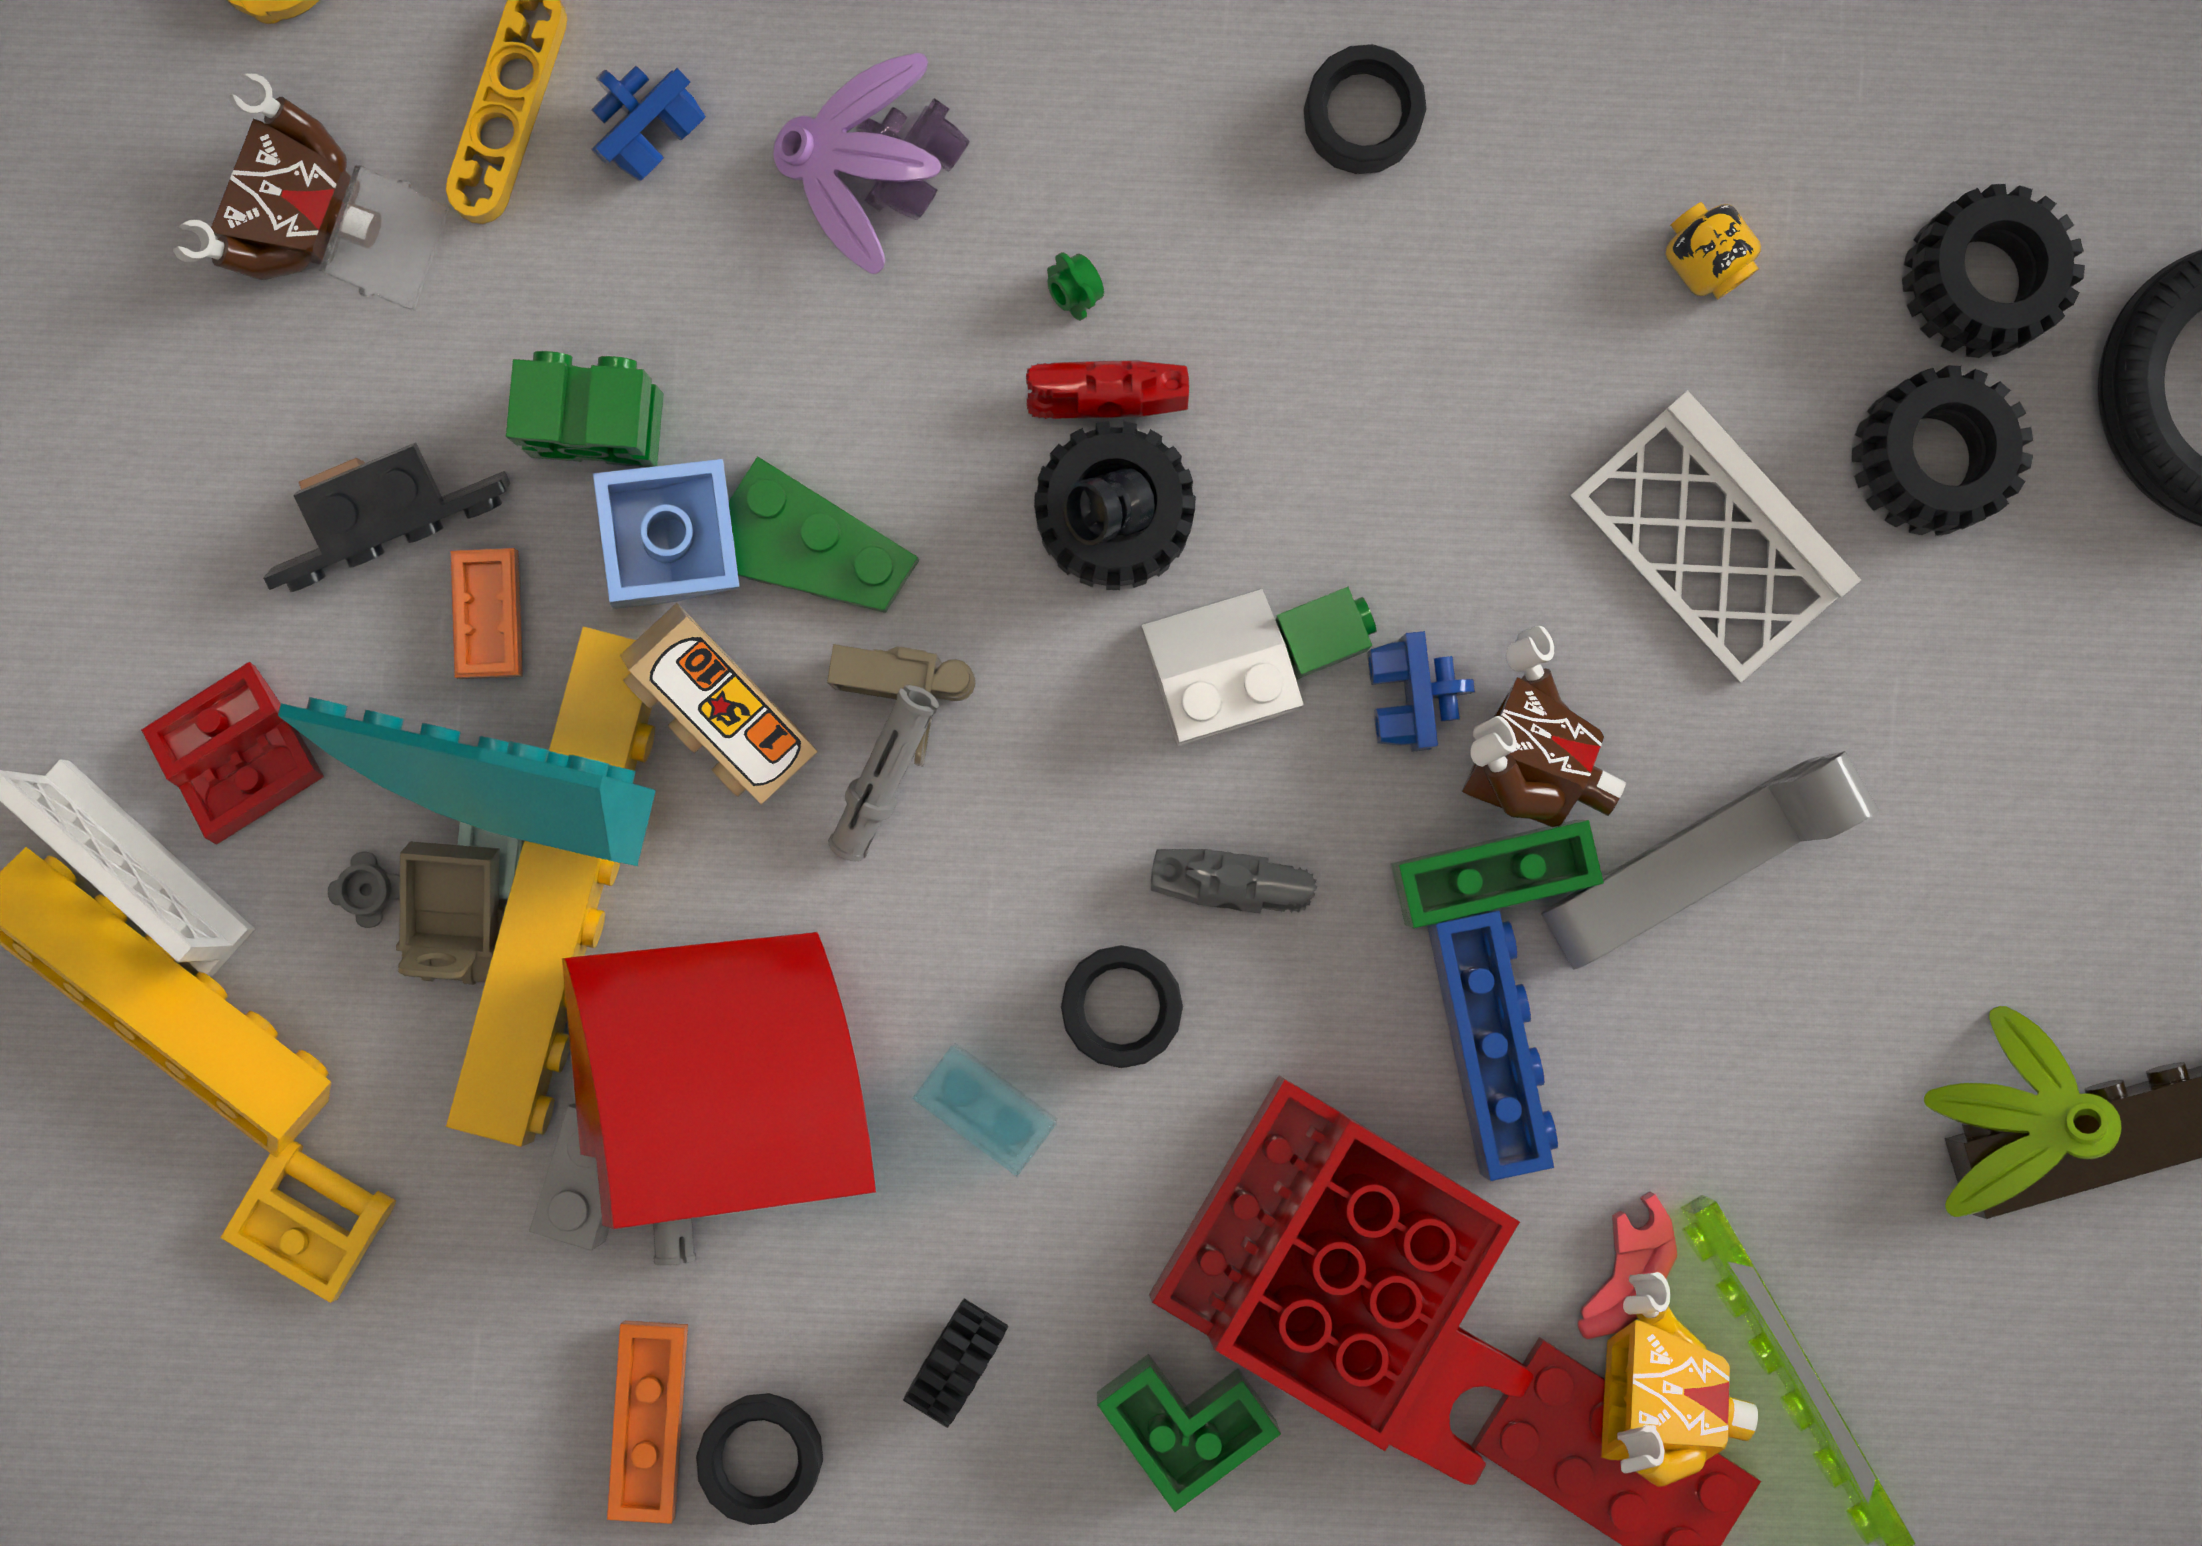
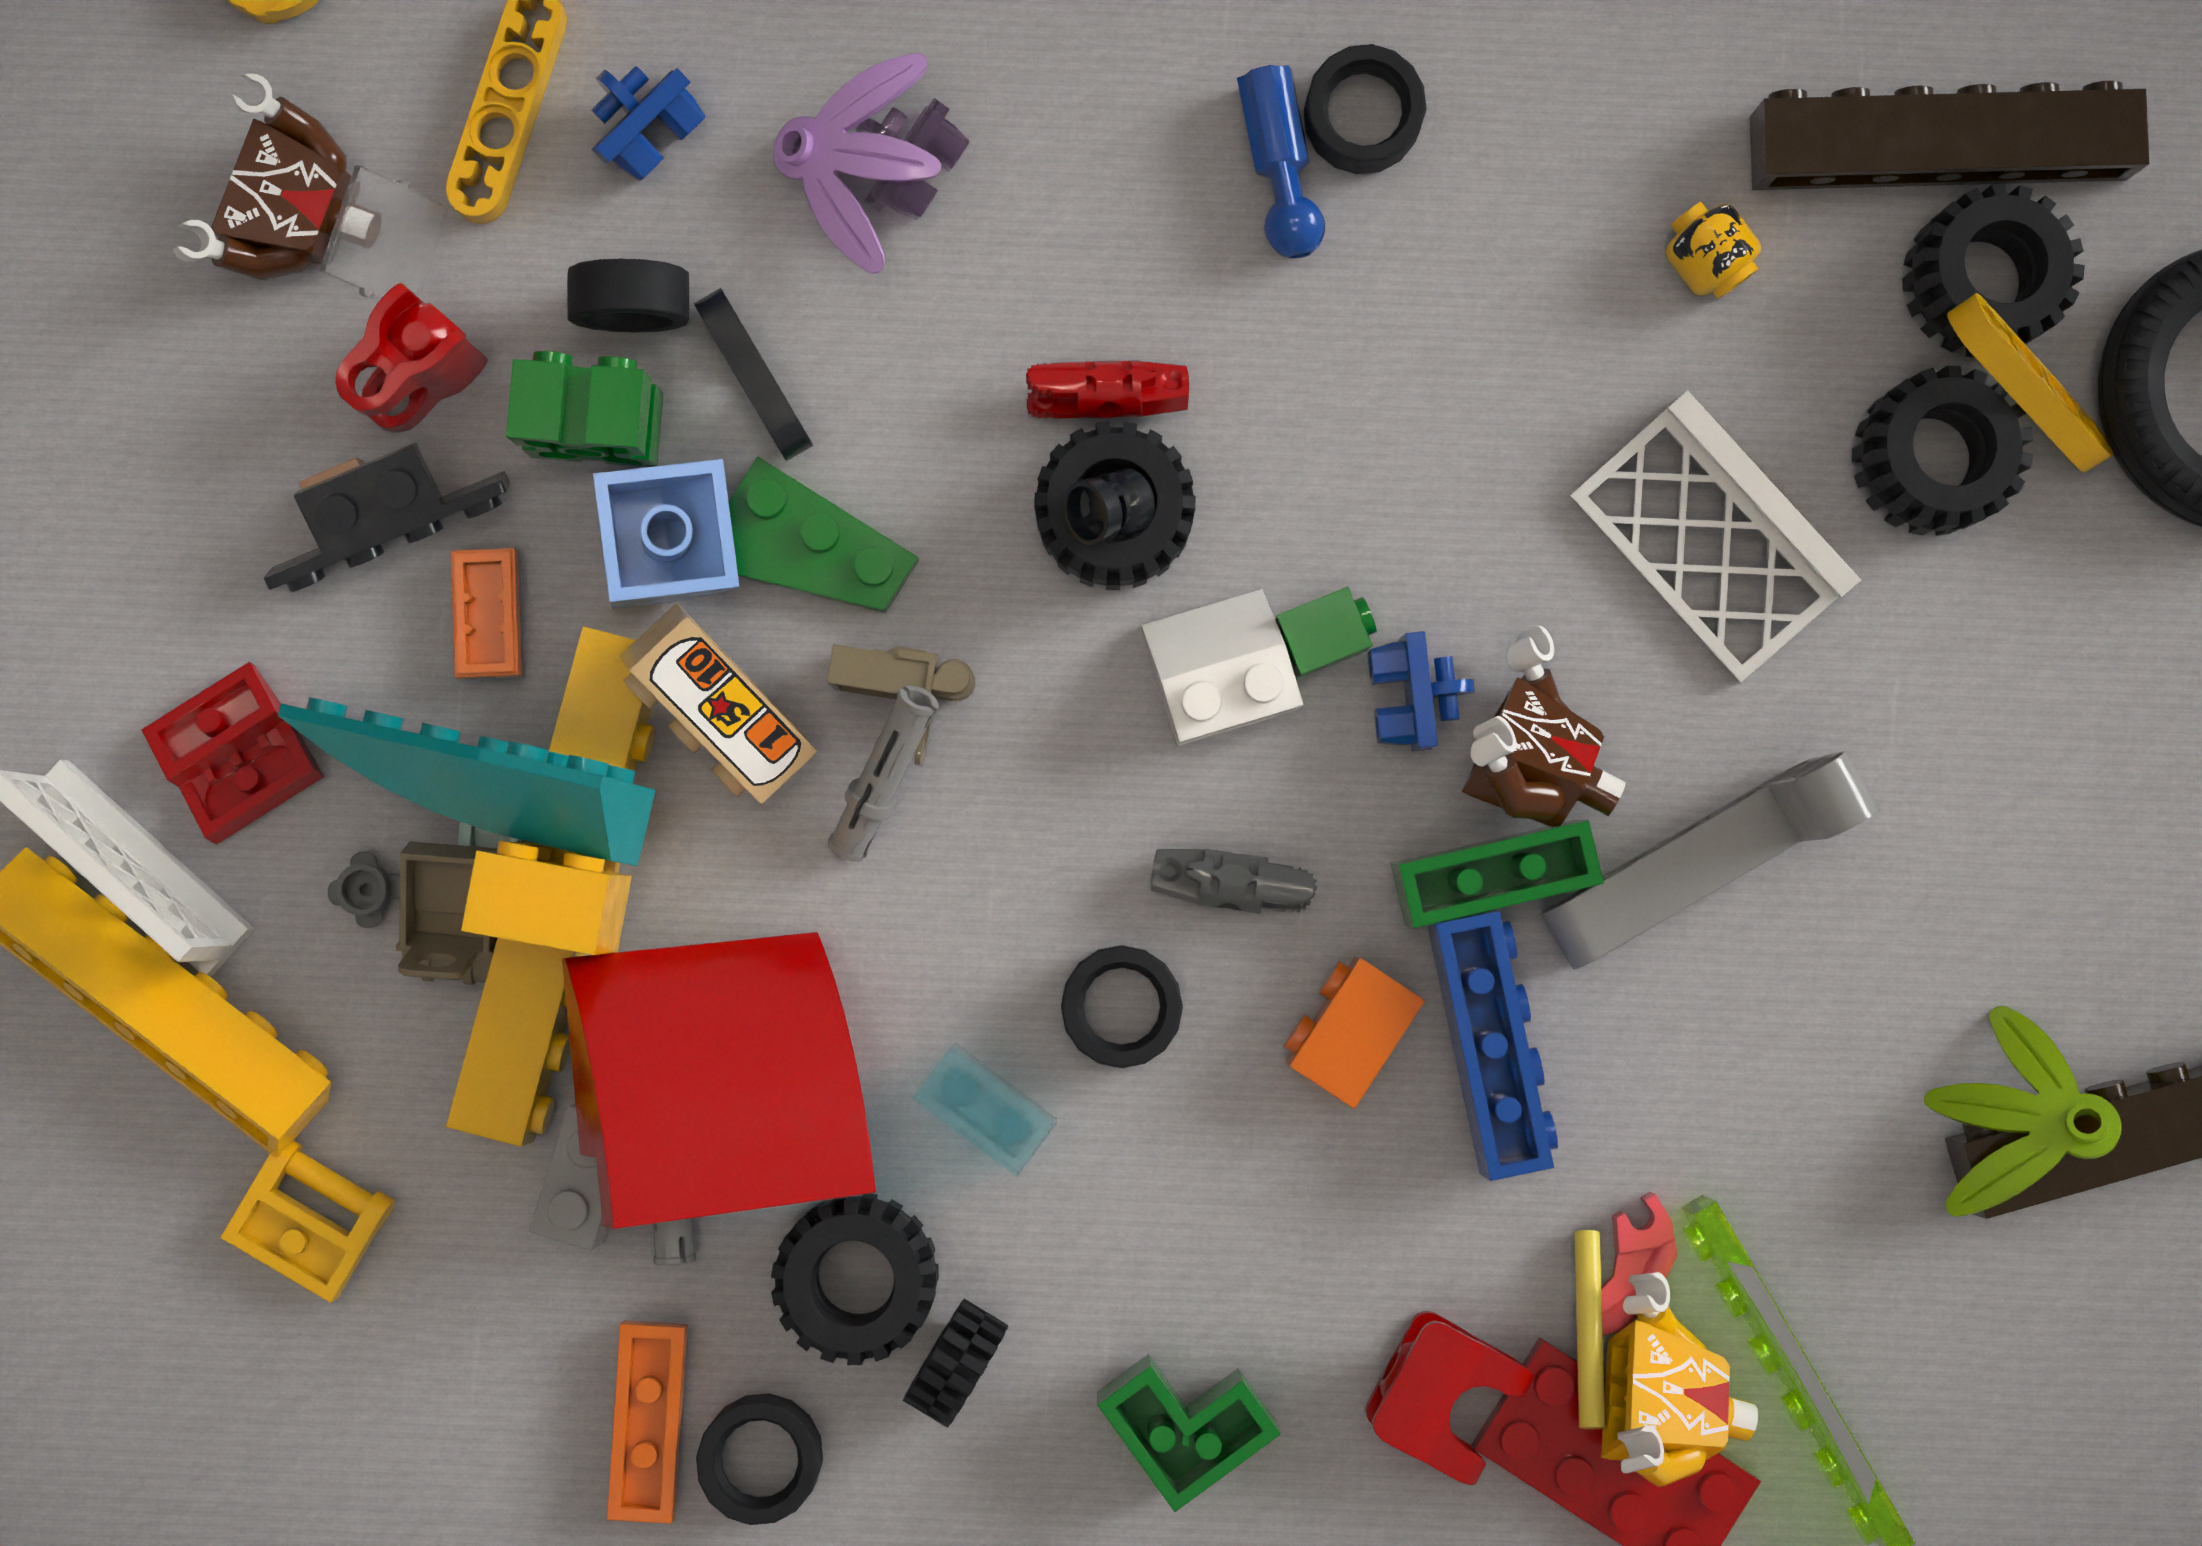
(414, 354): none -> red piece
(547, 902): none -> yellow brick
(627, 295): none -> black tyre
(753, 374): none -> black beam
(827, 1326): none -> black tyre
(1074, 284): green plate -> none
(1279, 153): none -> blue piece
(1332, 1263): red slope -> none
(1352, 1030): none -> orange brick
(1589, 1329): none -> light yellow bar
(1948, 137): none -> dark brown brick
(2029, 383): none -> yellow beam

